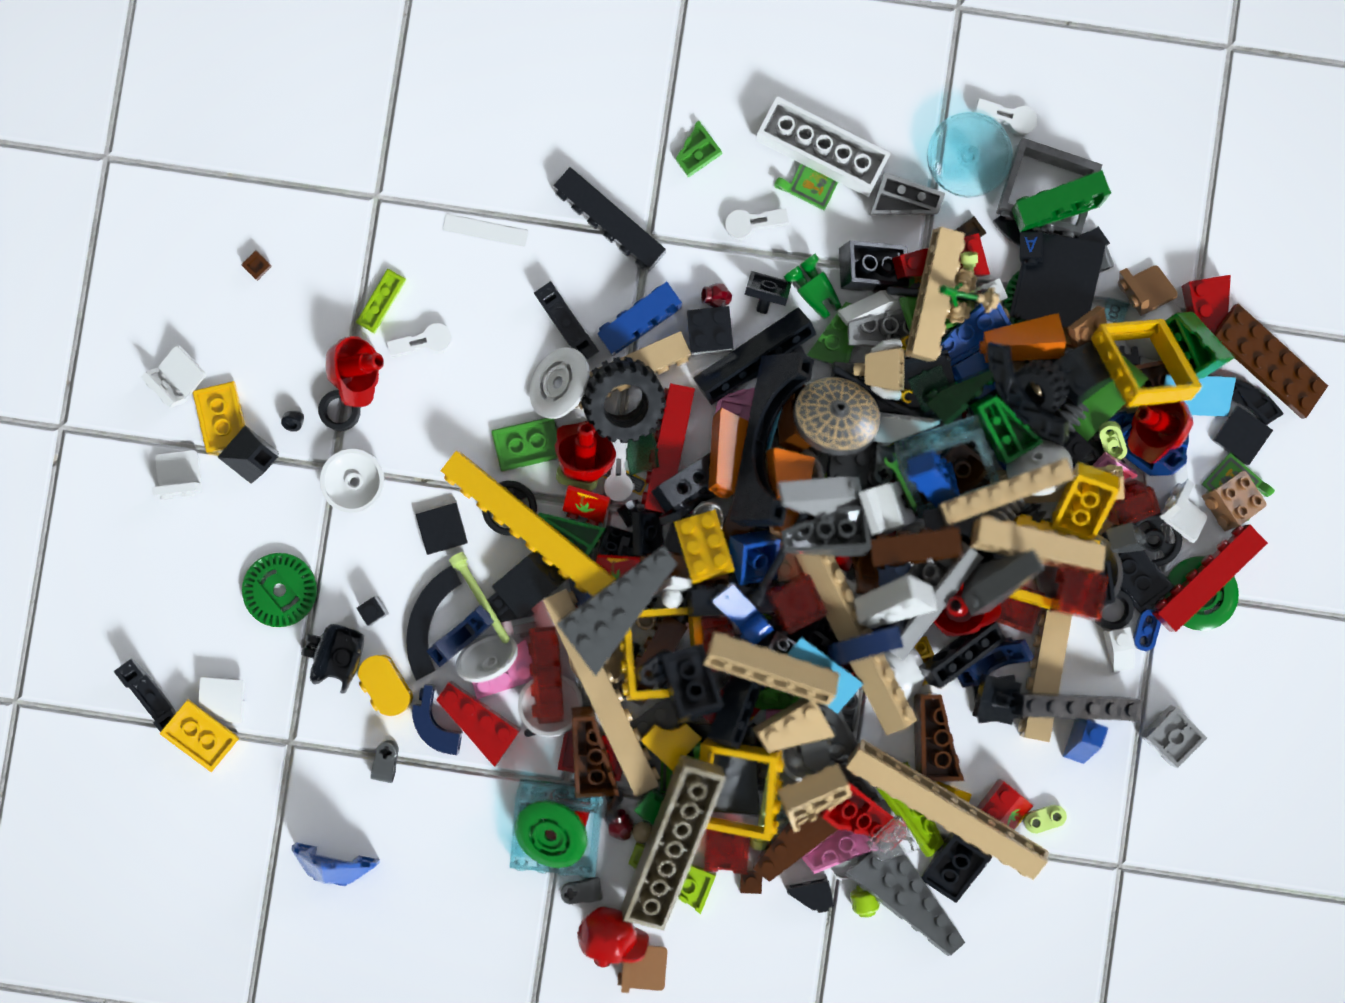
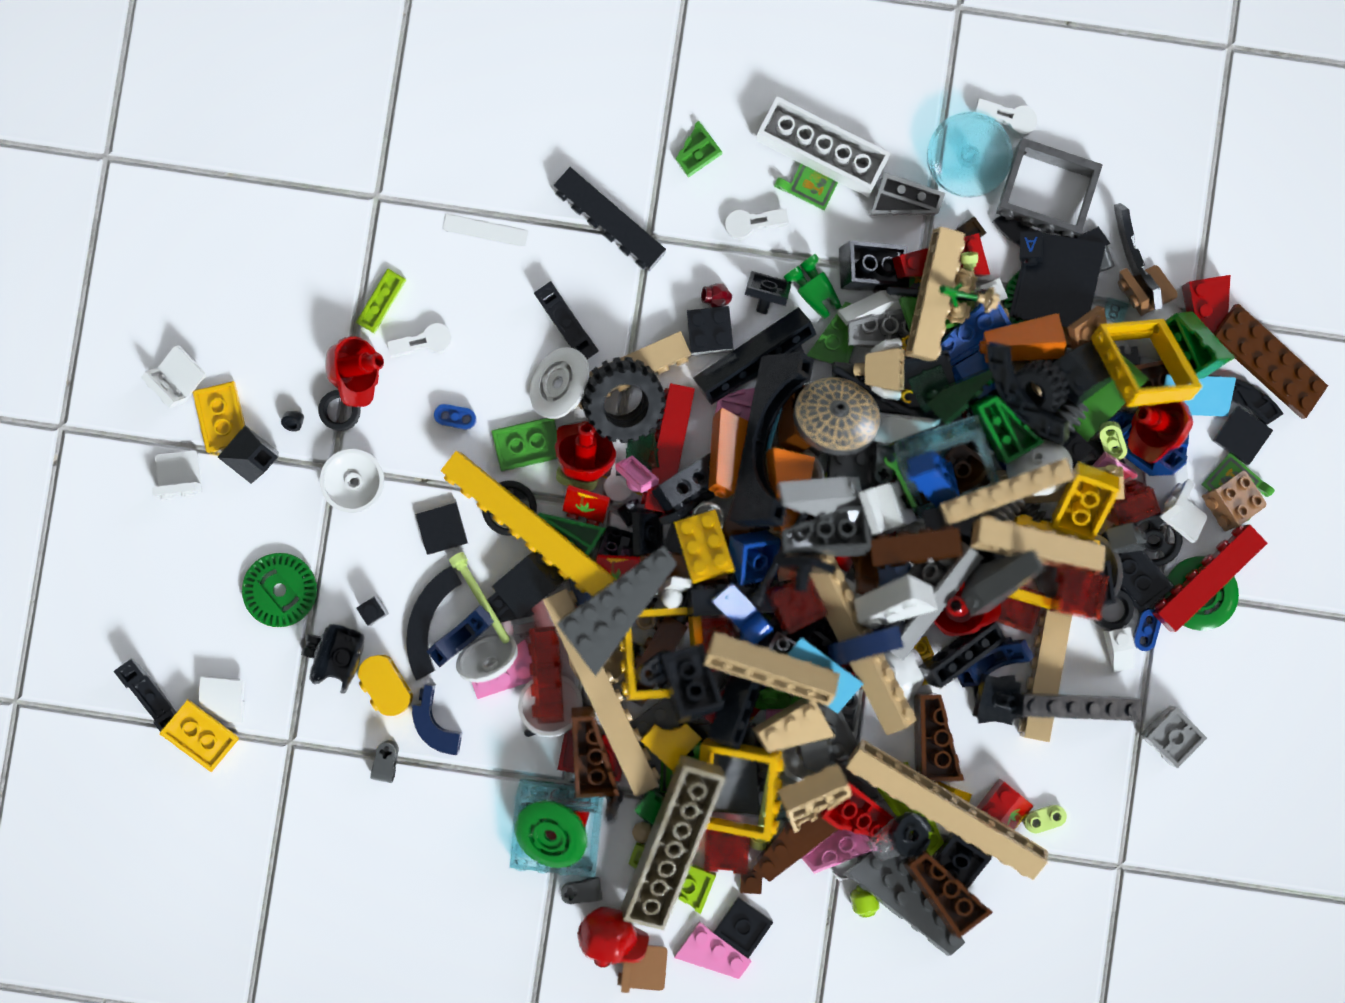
(256, 265): reddish brown plate -> none
(329, 869): wedge -> none
(455, 416): none -> blue plate
(479, 722): red wedge -> none
(622, 827): dark red rock -> none
(636, 474): none -> bright pink tile
(639, 319): blue wedge -> none
(713, 953): none -> bright pink wing
(743, 927): none -> black tile
(803, 567): none -> black tile
(813, 894): black slope -> none
(899, 834): none -> black plate
(949, 898): none -> reddish brown wedge
(1062, 201): green wedge -> none
(1085, 740): blue slope -> none
(1134, 256): none -> black tile

